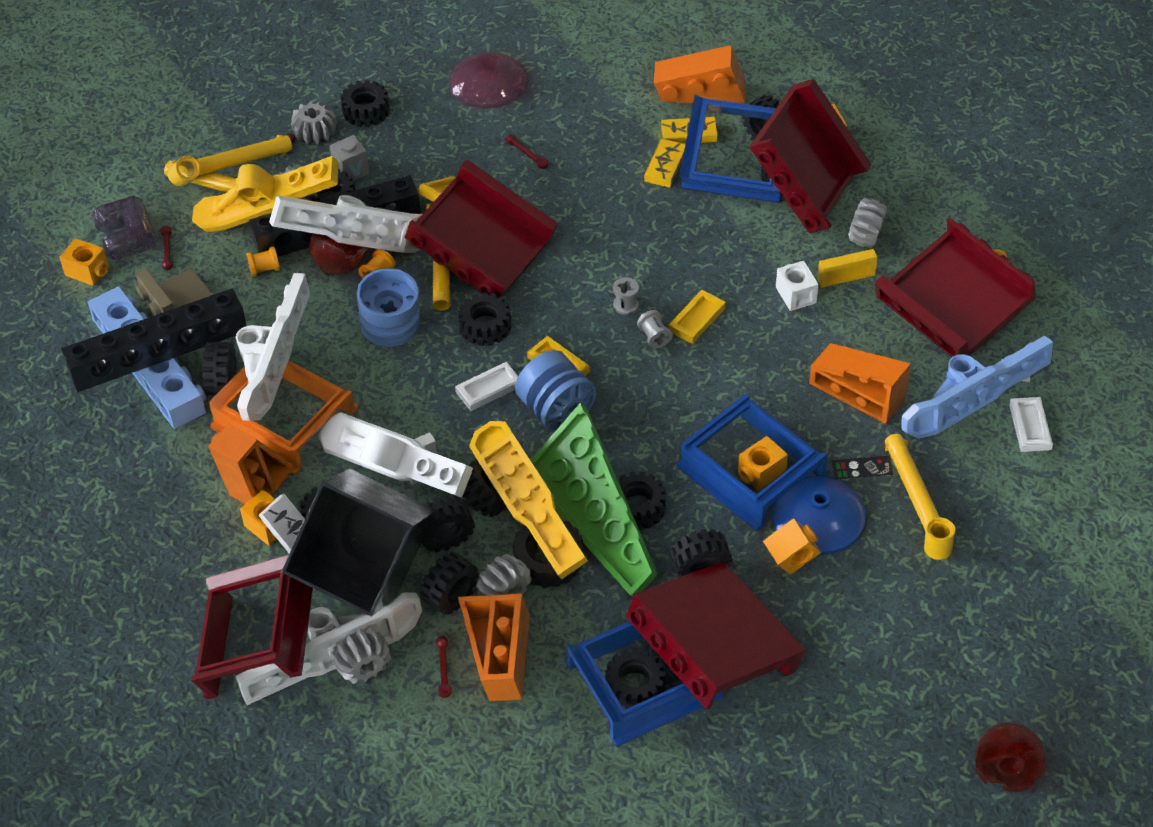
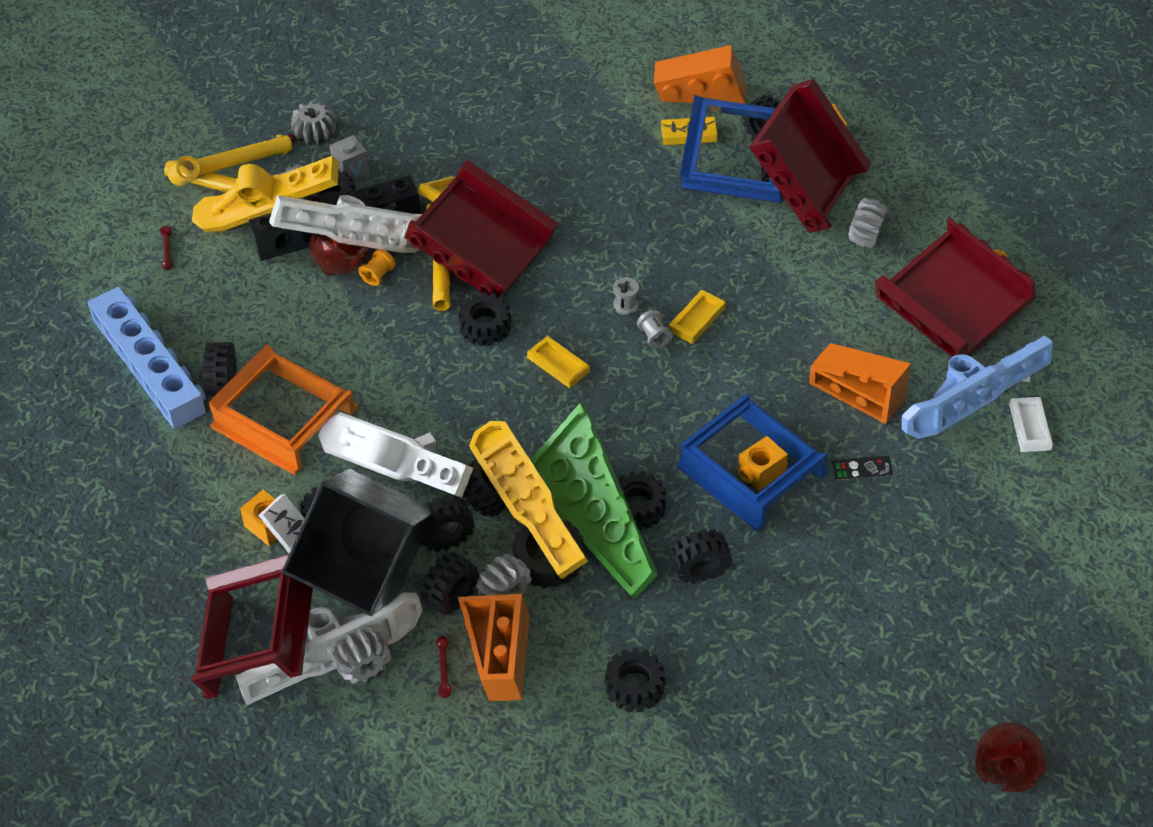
(84, 262): light orange brick -> none
(137, 223): clear purple connector -> none
(154, 340): black brick -> none
(171, 293): dark tan bracket -> none
(247, 464): orange wedge -> none
(263, 261): light orange bush -> none
(268, 350): white piece -> none
(367, 113): black tyre -> none
(388, 307): medium blue wheel -> none
(487, 386): white tile -> none
(488, 80): clear pink dish -> none
(542, 163): dark red hinge -> none
(553, 388): medium blue wheel -> none
(640, 718): blue piece -> none
(665, 163): yellow tile -> none
(713, 631): dark red panel -> none
(793, 546): light orange brick -> none
(797, 285): white brick -> none
(835, 521): blue dish -> none
(847, 268): yellow tile -> none
(938, 530): yellow piece -> none

